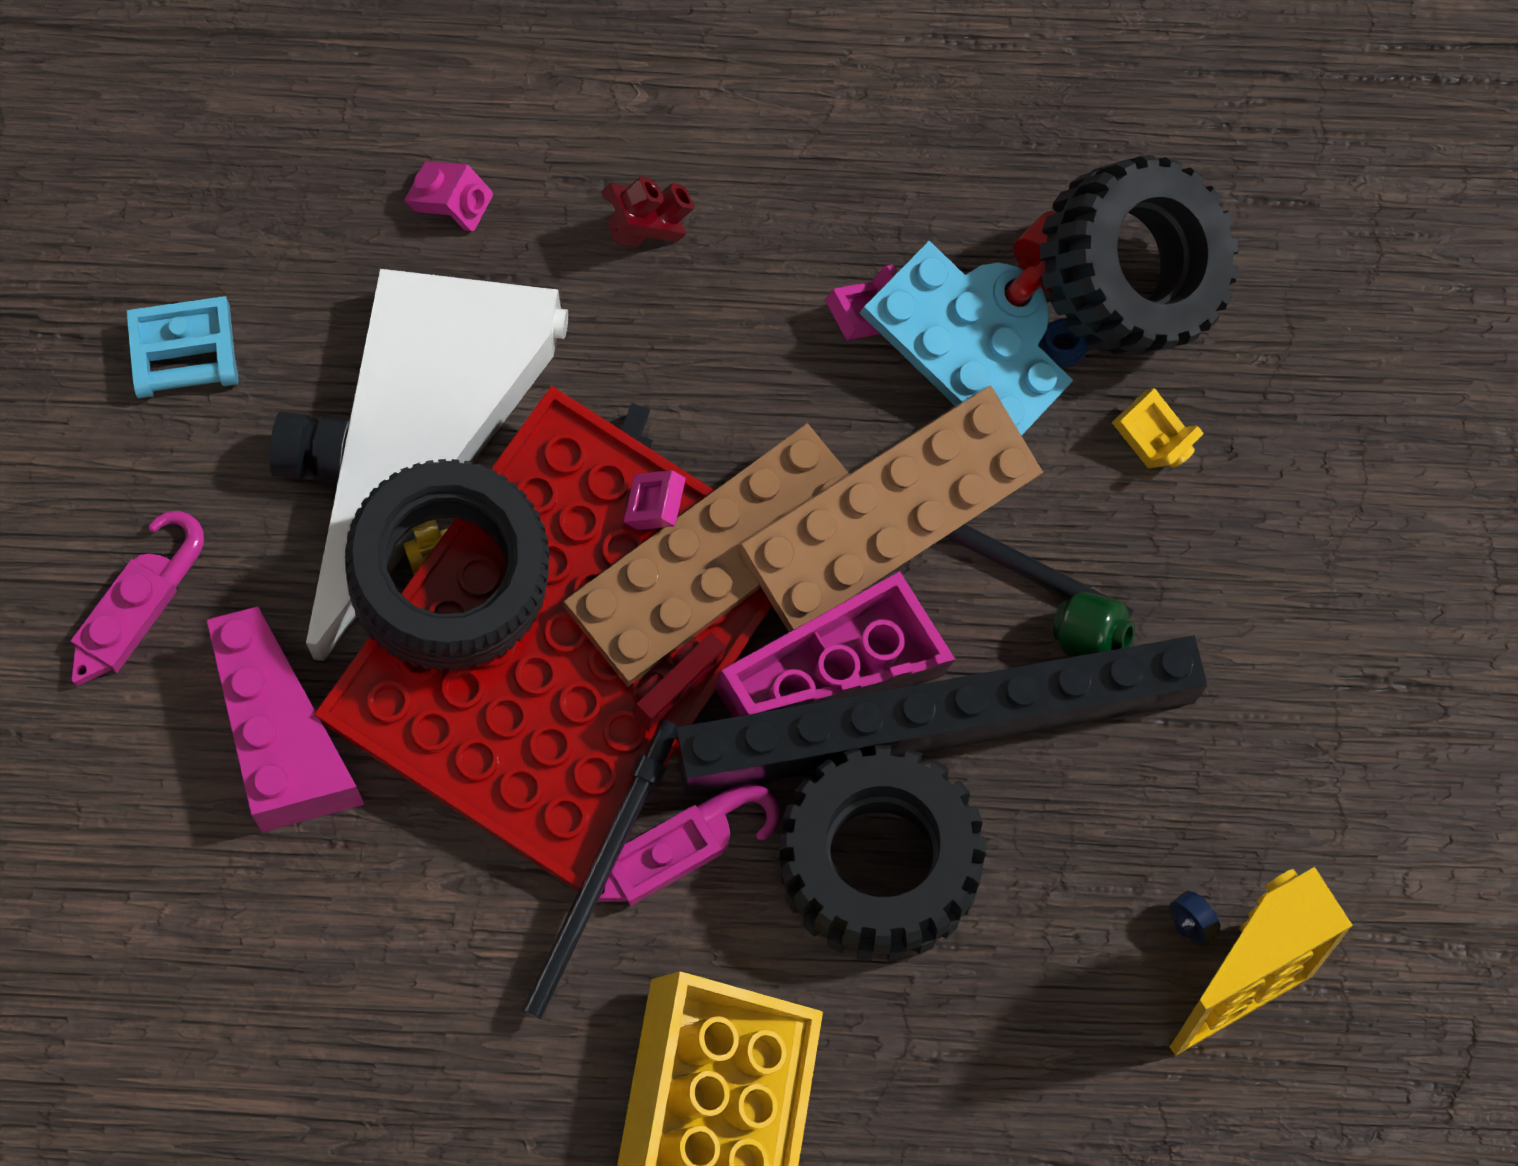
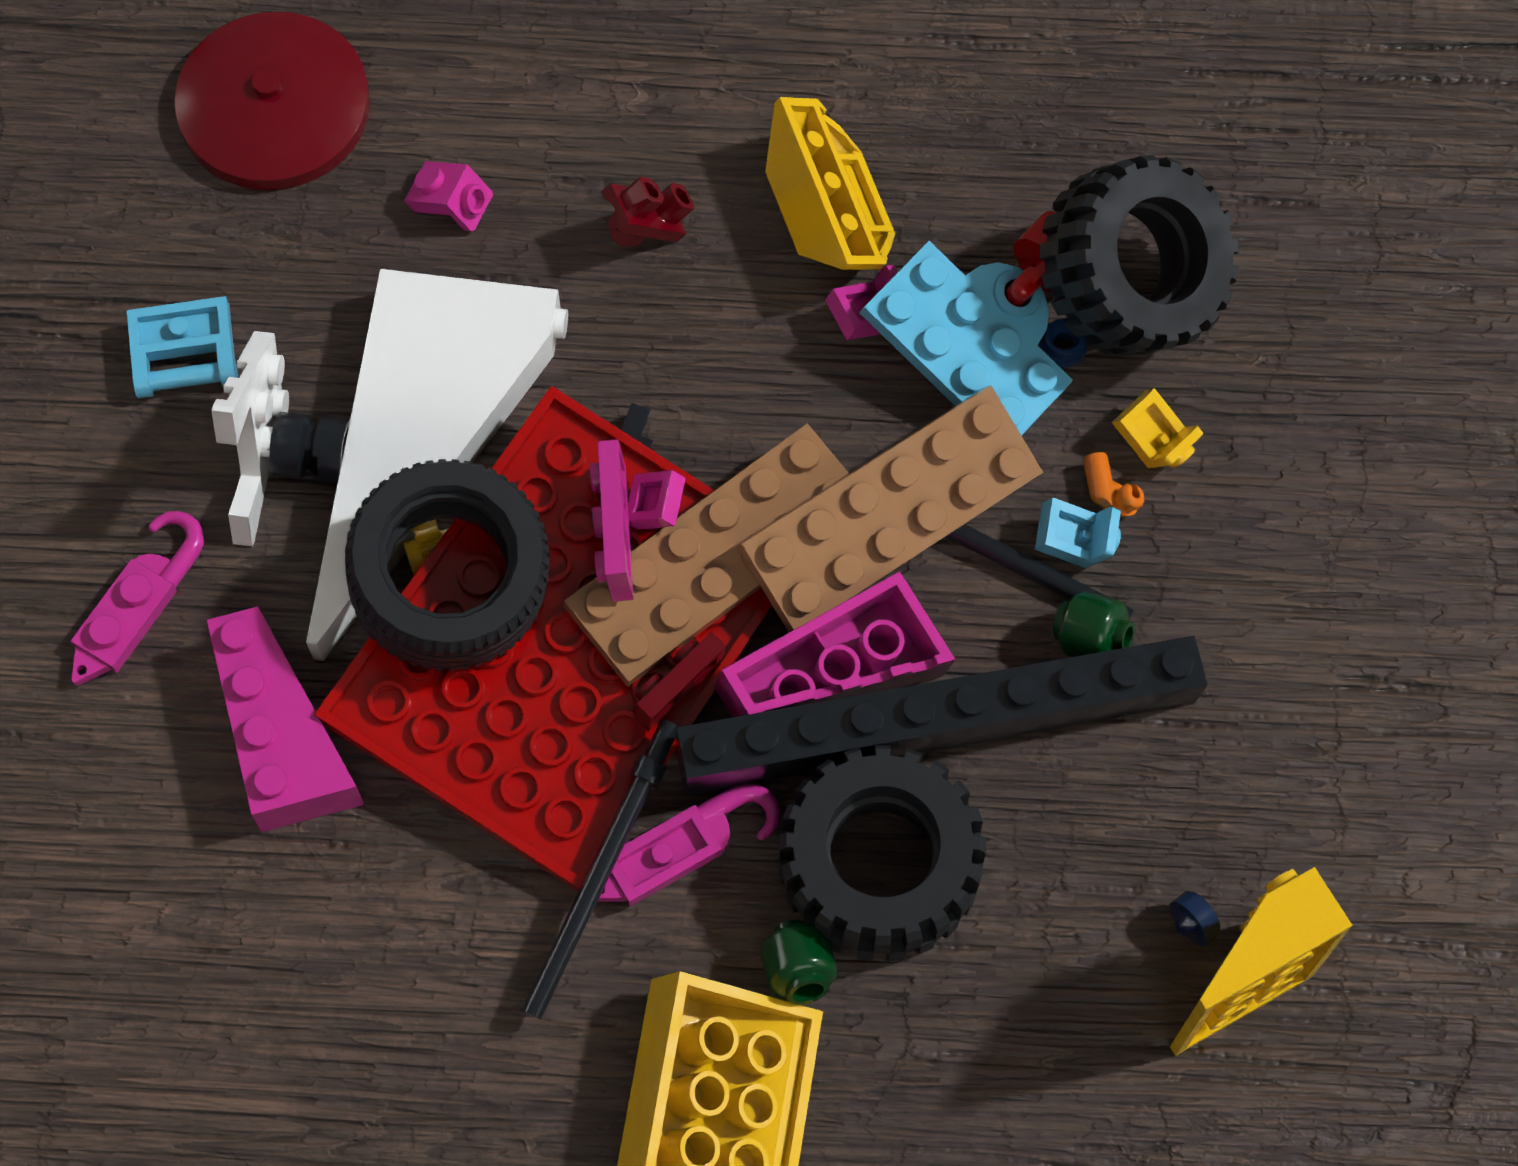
(248, 422): none -> white wing
(272, 100): none -> dark red dish
(612, 521): none -> dark pink plate
(798, 962): none -> dark green head
(825, 189): none -> yellow wedge
(1077, 533): none -> medium azure bracket
(1108, 492): none -> orange arm

